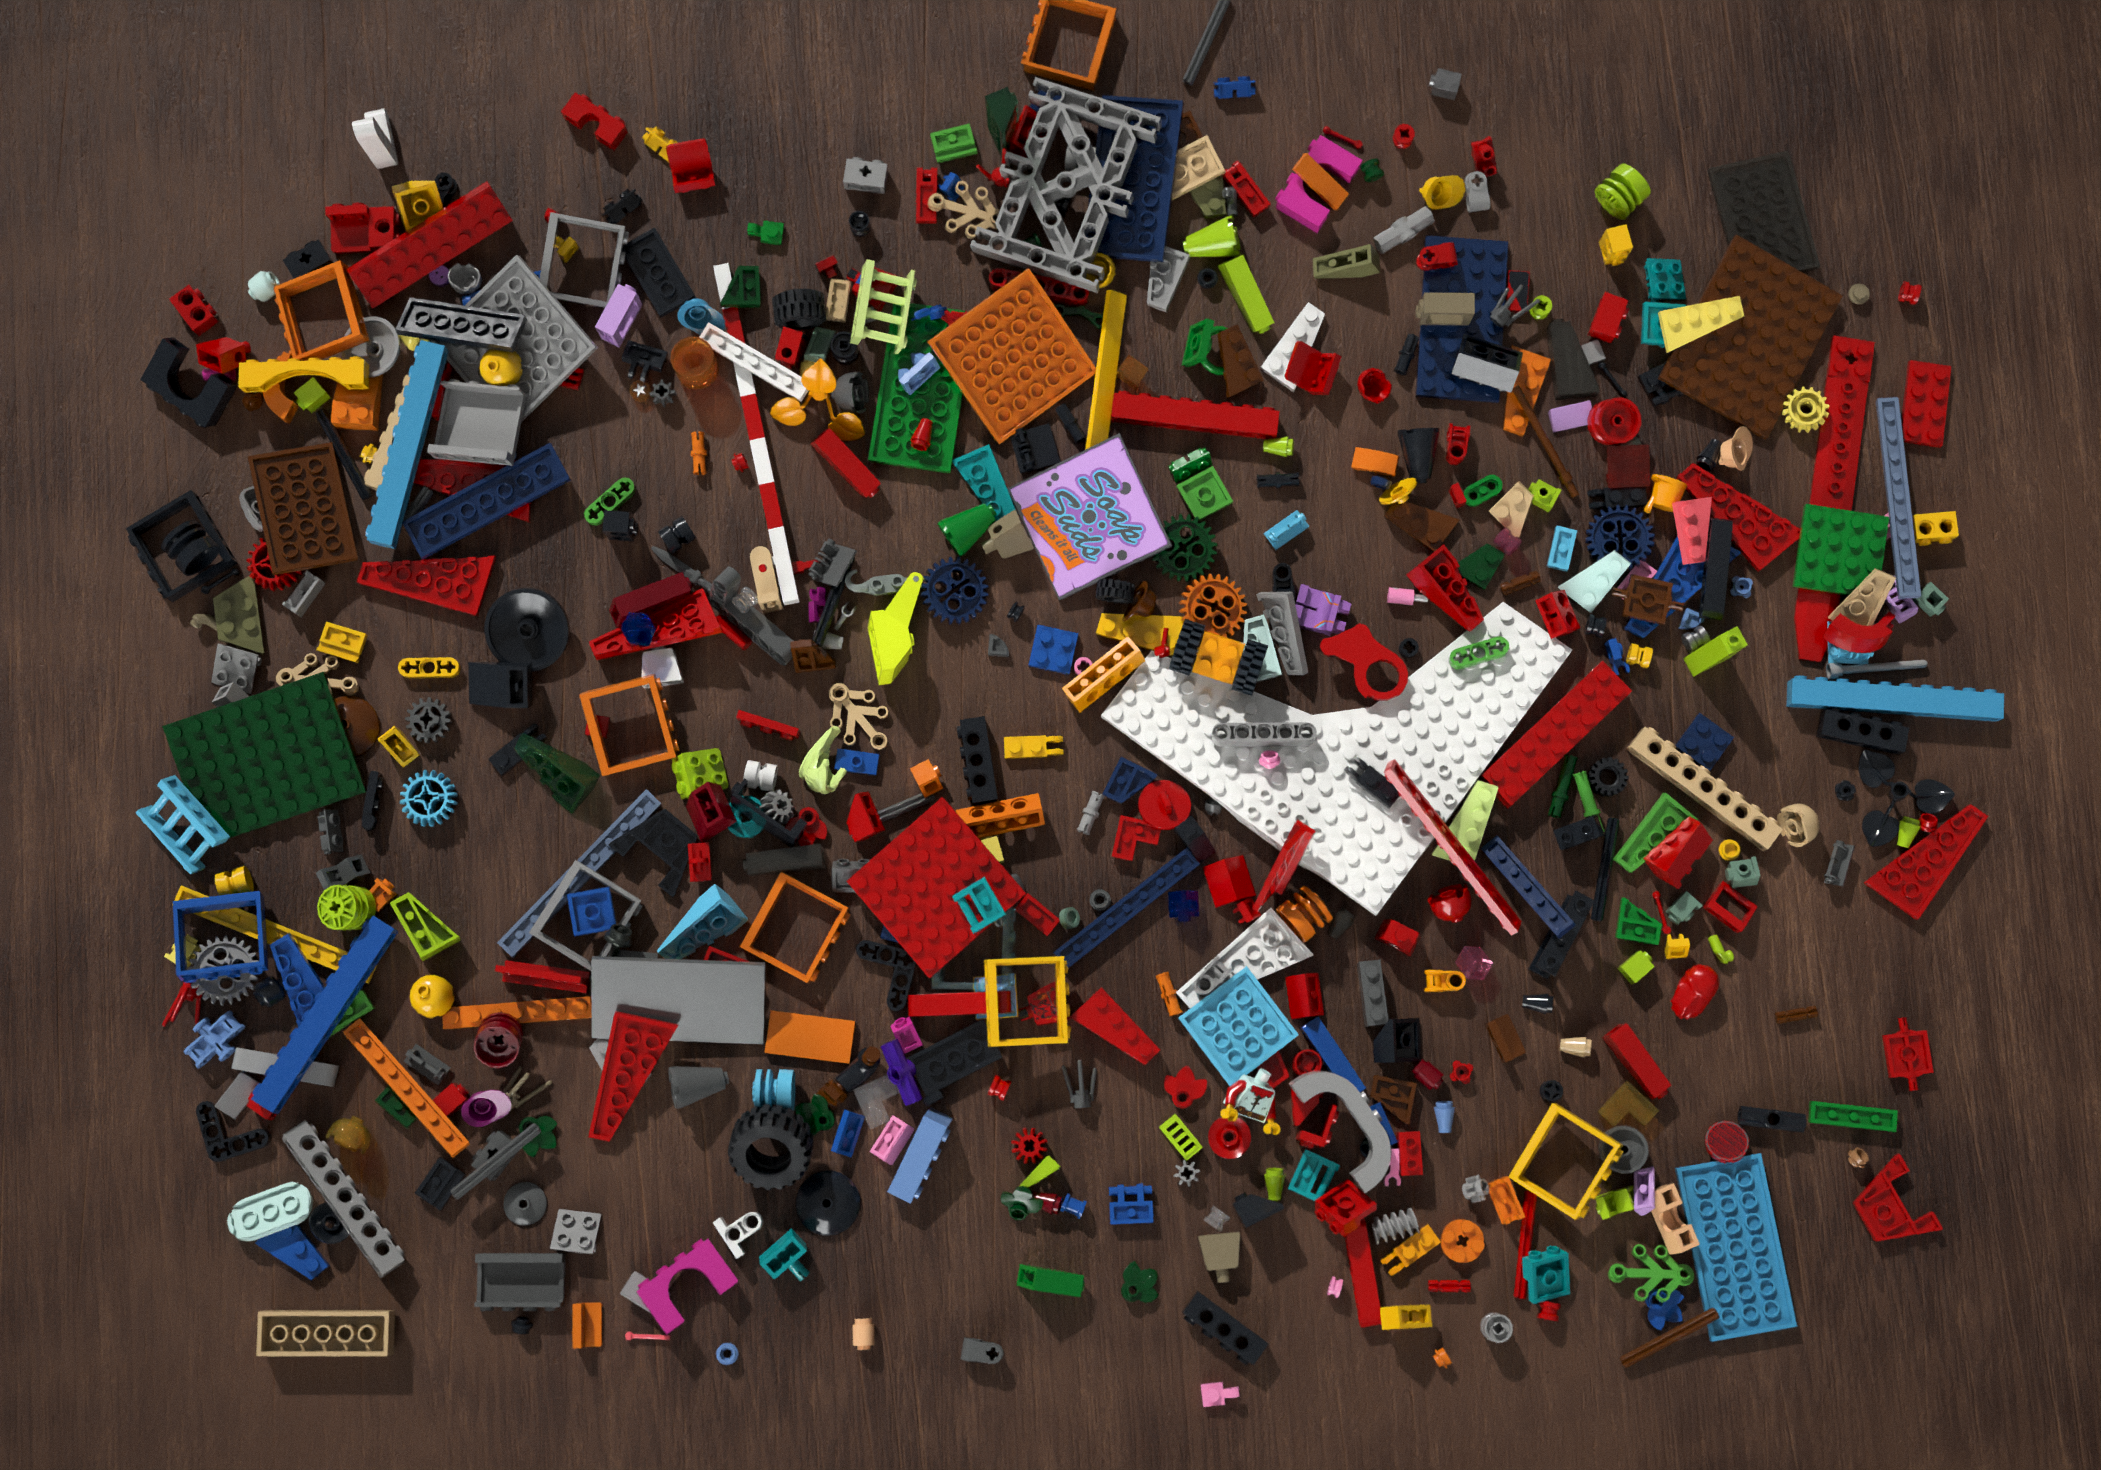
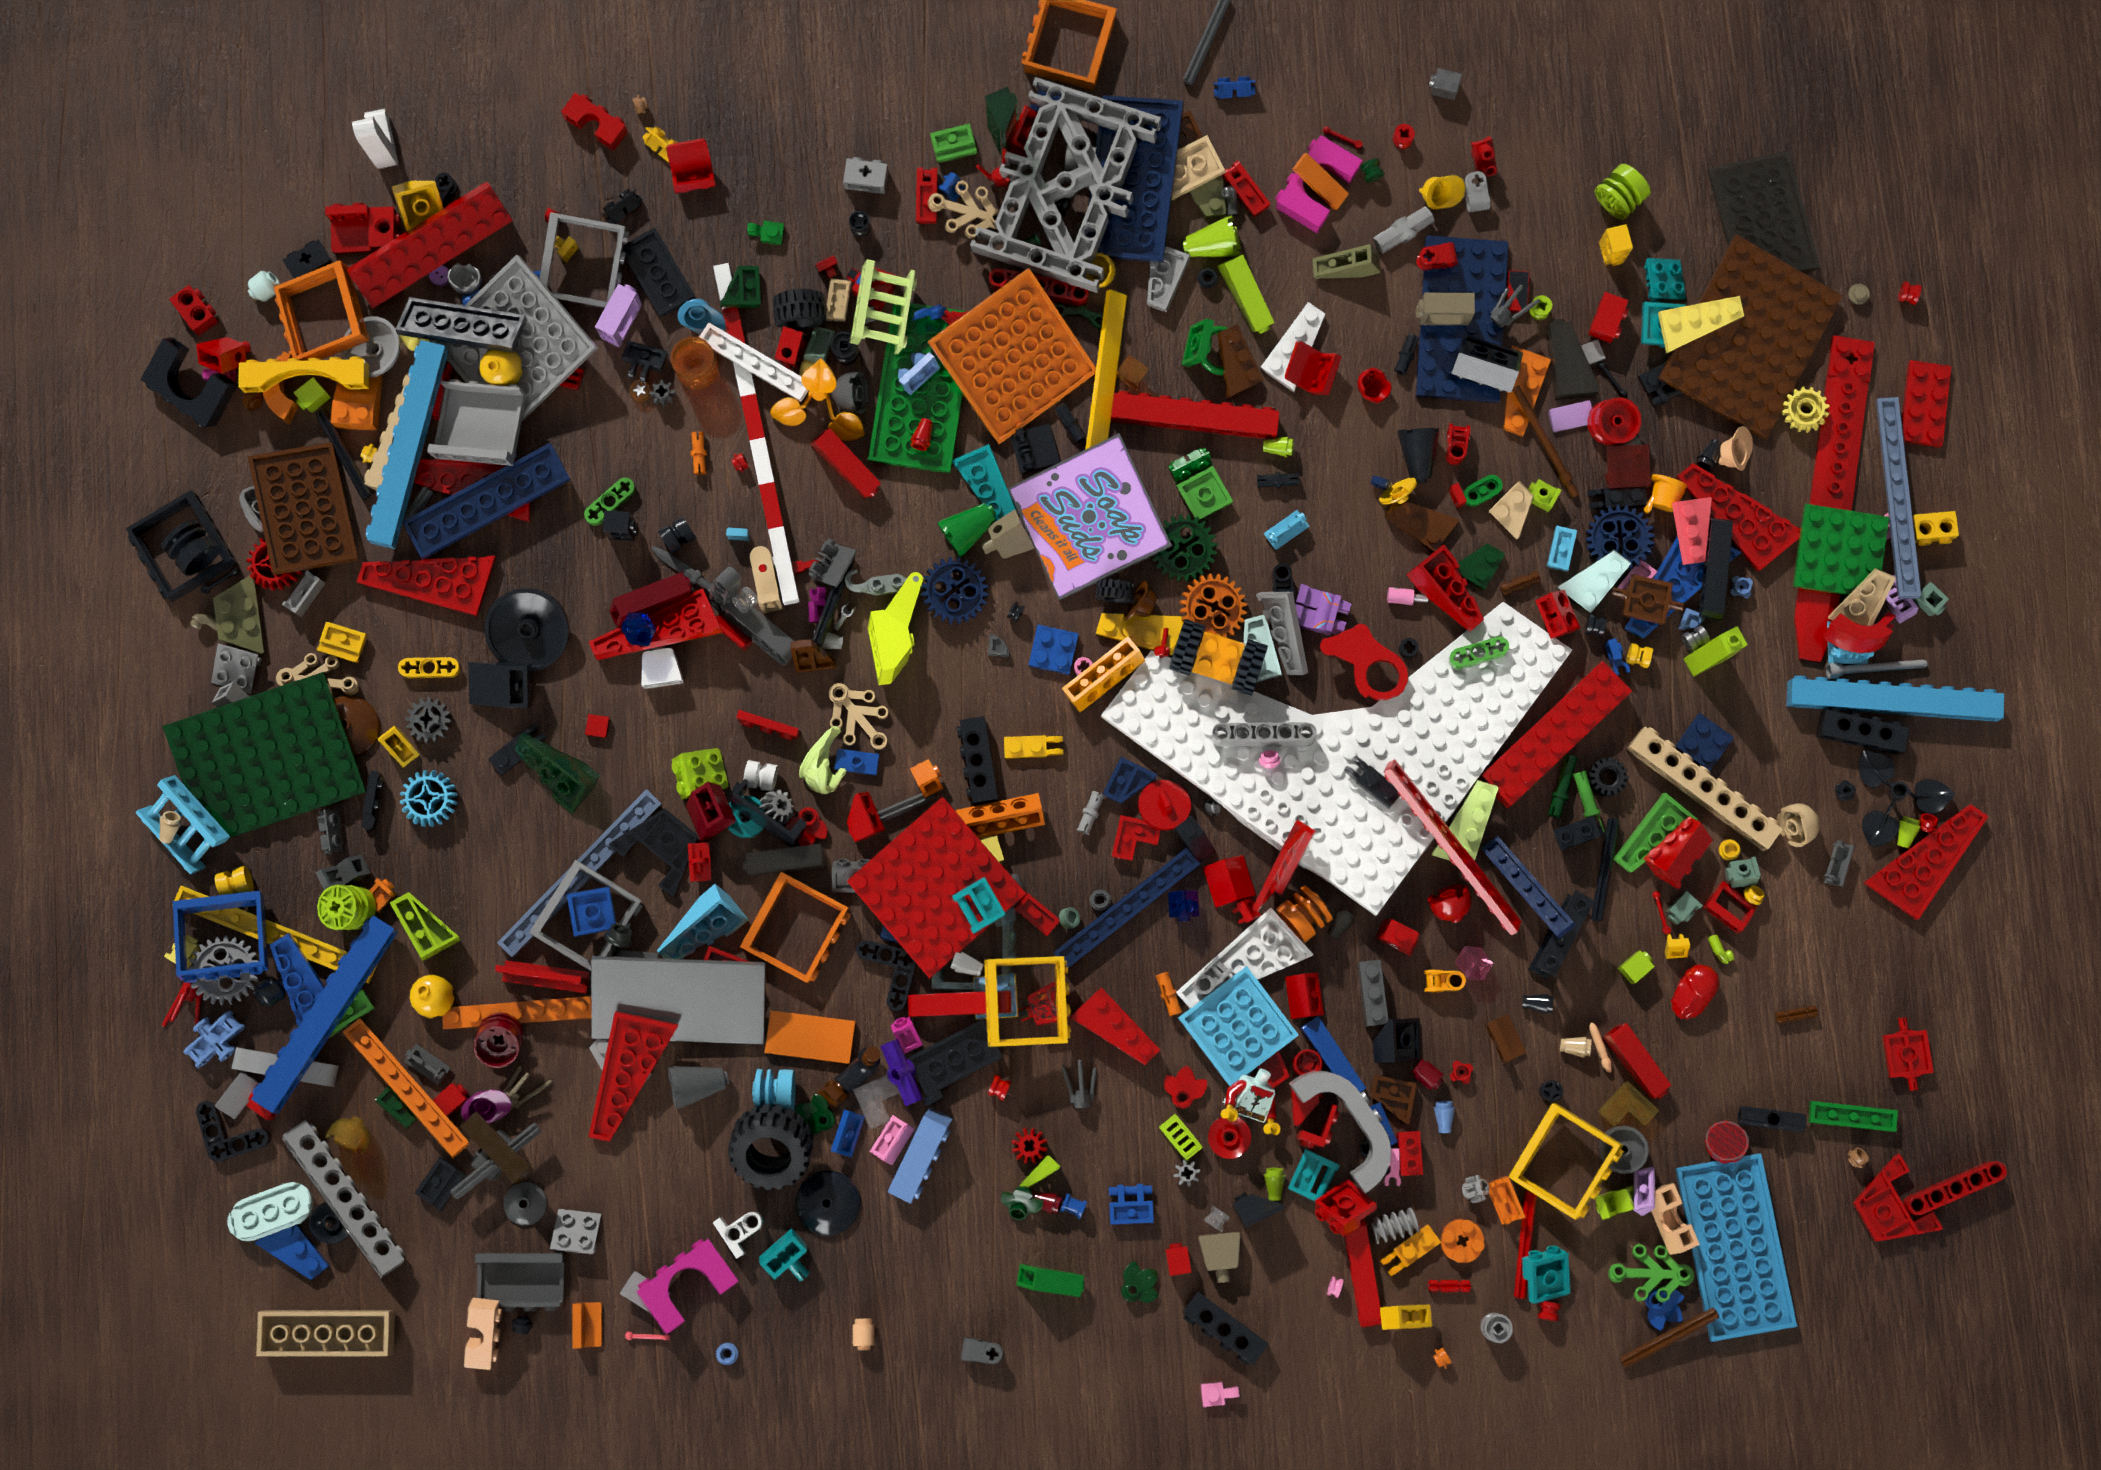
(169, 825): none -> tan cone
(483, 1315): none -> light nougat arch
(496, 1147): none -> dark brown tile
(545, 1139): dark green plate -> none
(595, 731): orange window -> none
(639, 104): none -> medium nougat plate
(738, 534): none -> medium azure tile
(965, 964): none -> light grey cone
(1177, 1259): none -> red brick
(1375, 461): orange slope -> none
(1507, 541): clear pink wheel -> none
(1606, 1062): none -> light nougat piece
(1636, 925): green wing -> none
(1754, 895): none -> yellow plate
(1964, 1184): none -> red beam

